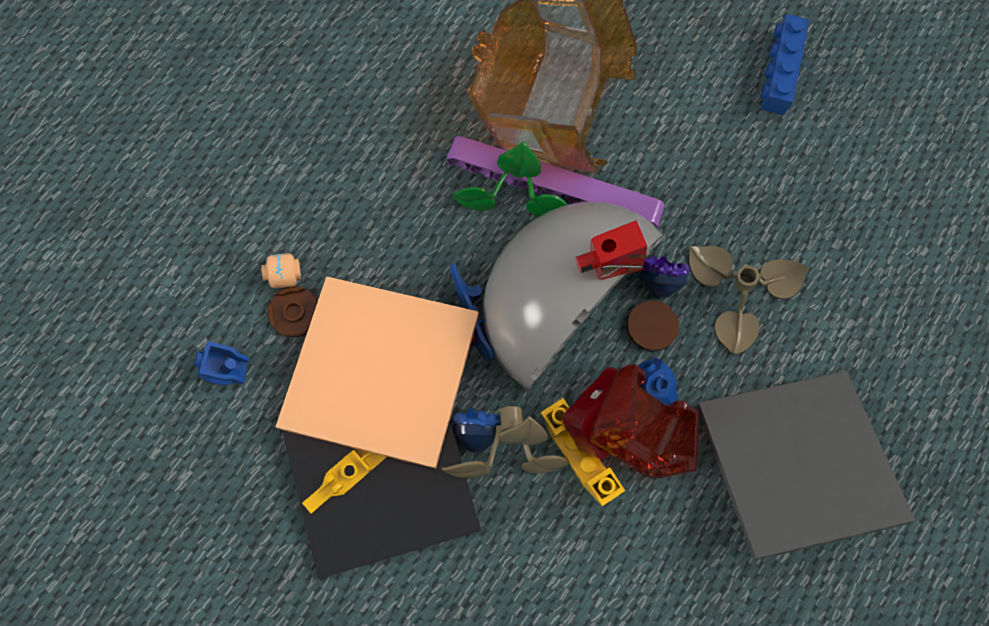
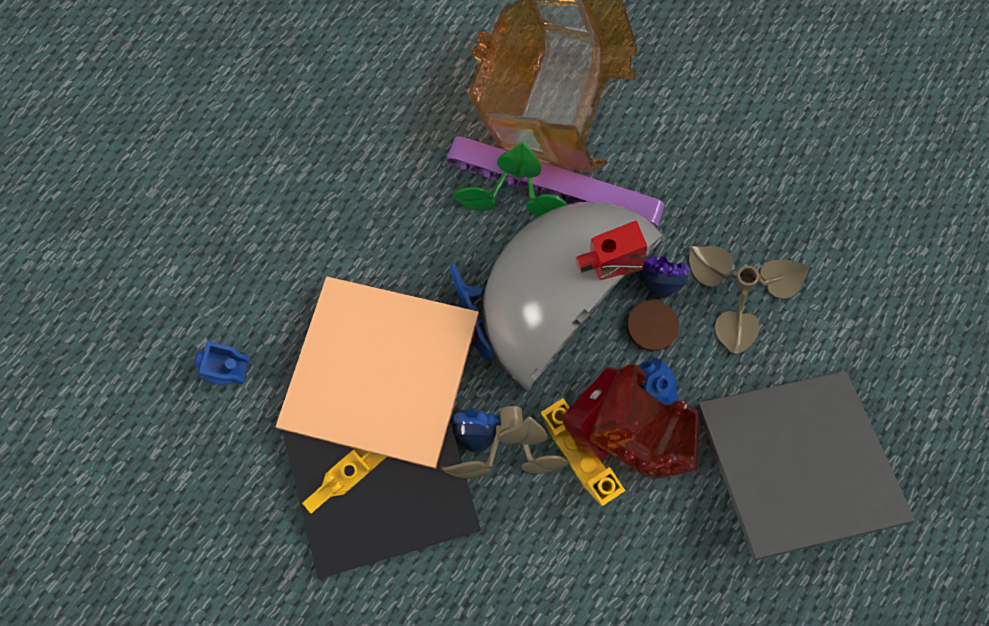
(281, 270): light nougat head -> none
(292, 311): reddish brown tile -> none
(784, 65): blue brick -> none

